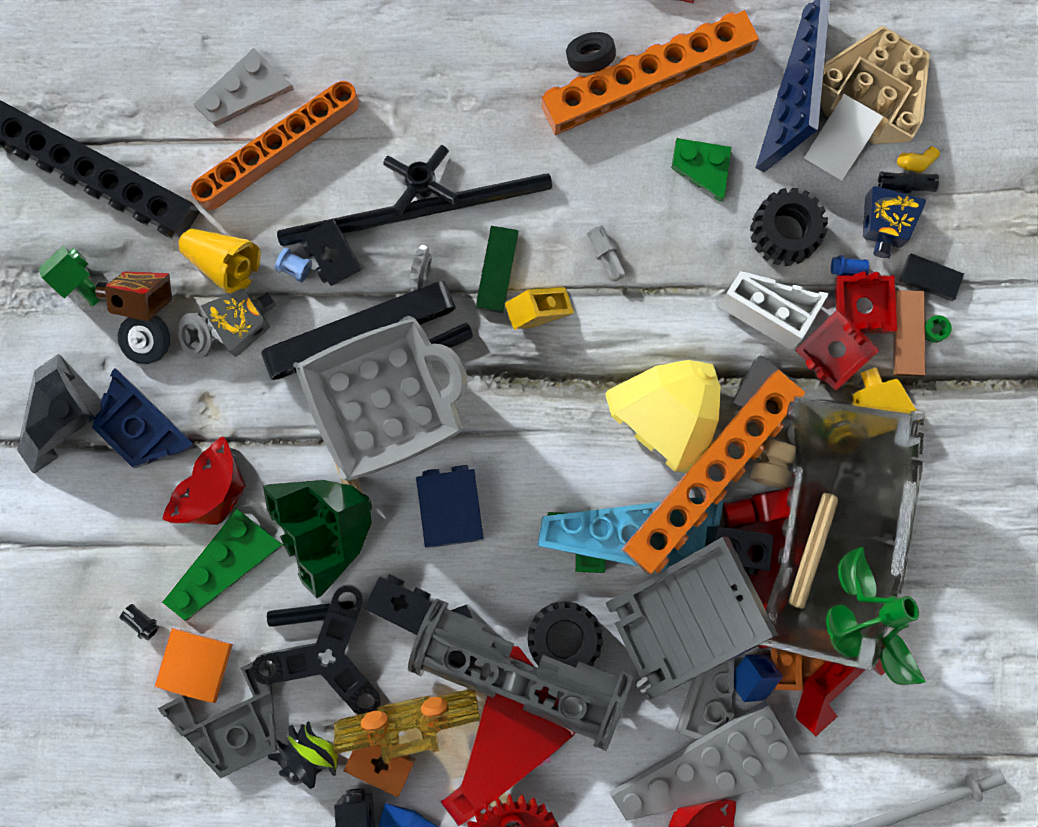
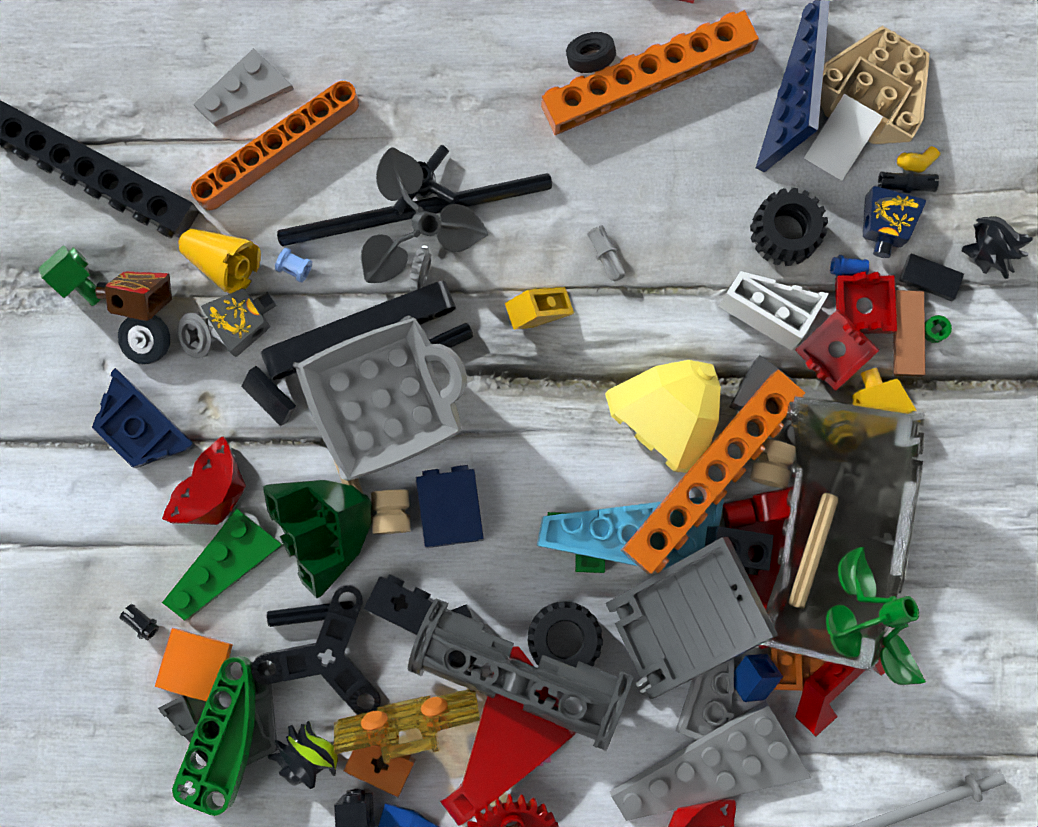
(51, 413): black brick -> none
(227, 751): none -> green beam
(268, 396): none -> black tile
(345, 261): black brick -> none
(390, 511): none -> tan wheel
(455, 229): none -> dark grey plant
(497, 269): dark green tile -> none
(703, 164): green wing -> none
(996, 245): none -> black hair

